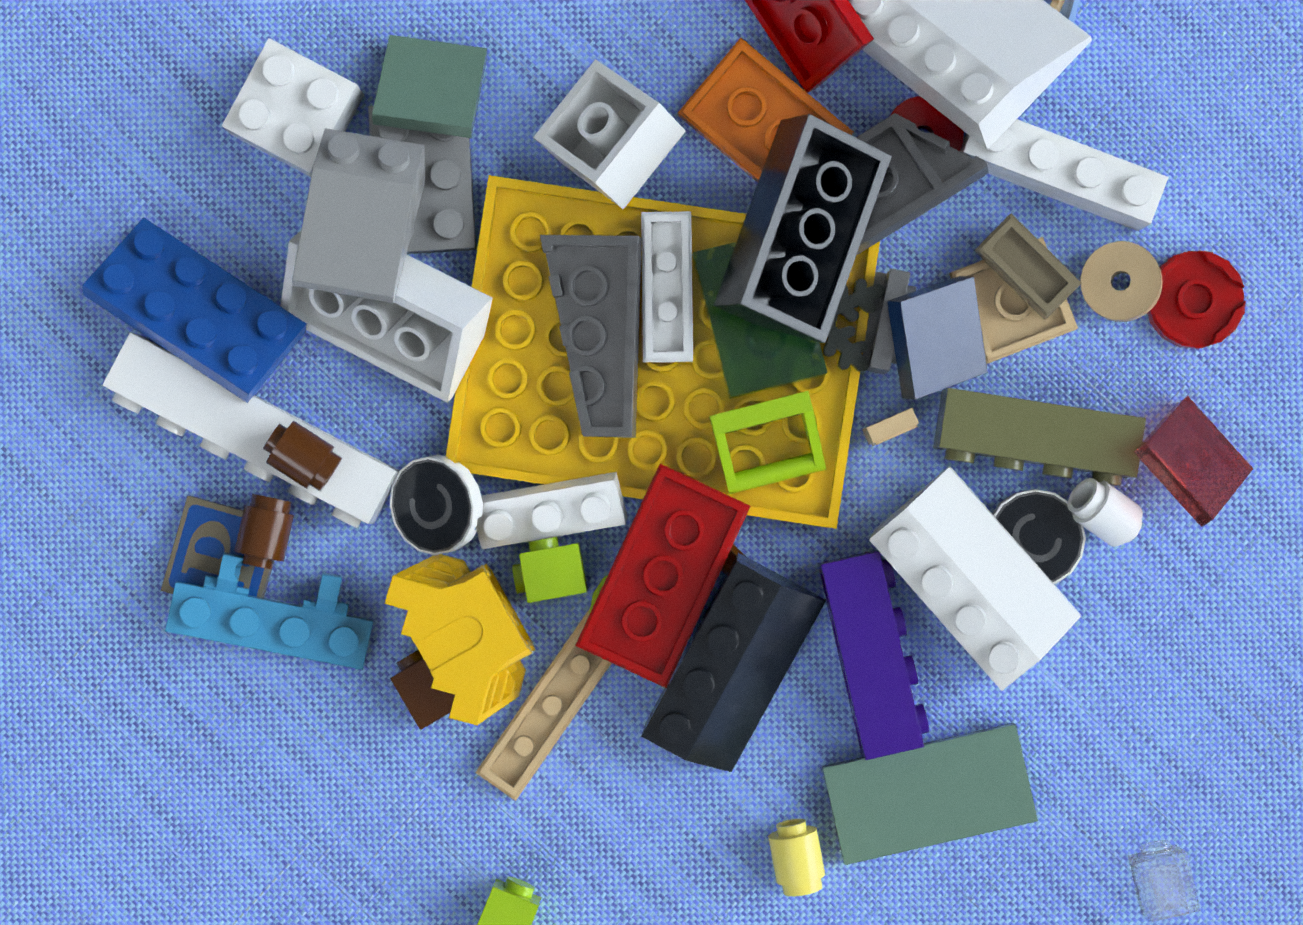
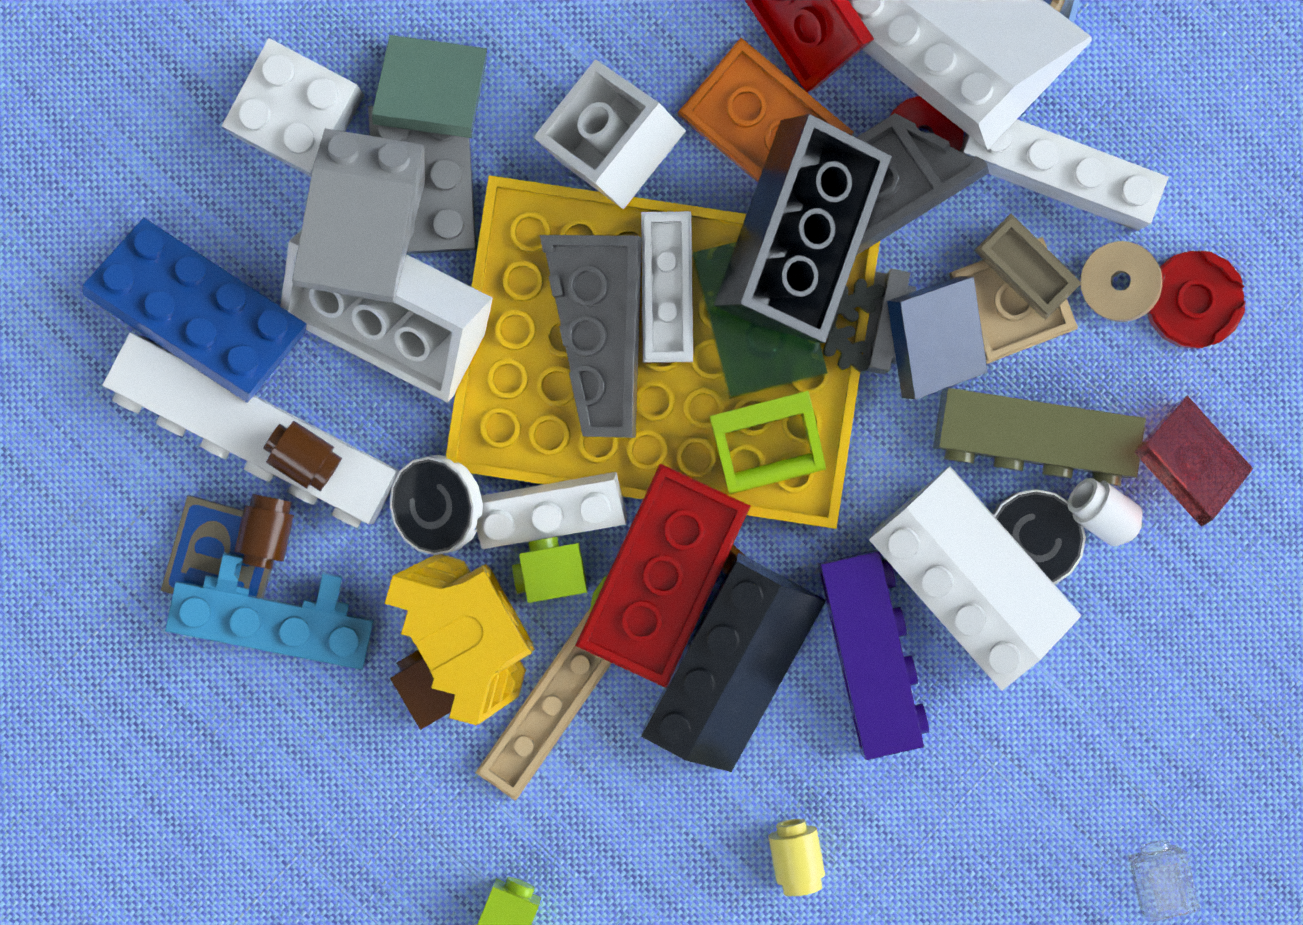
(890, 427): tan tile -> none
(930, 794): sand green tile -> none

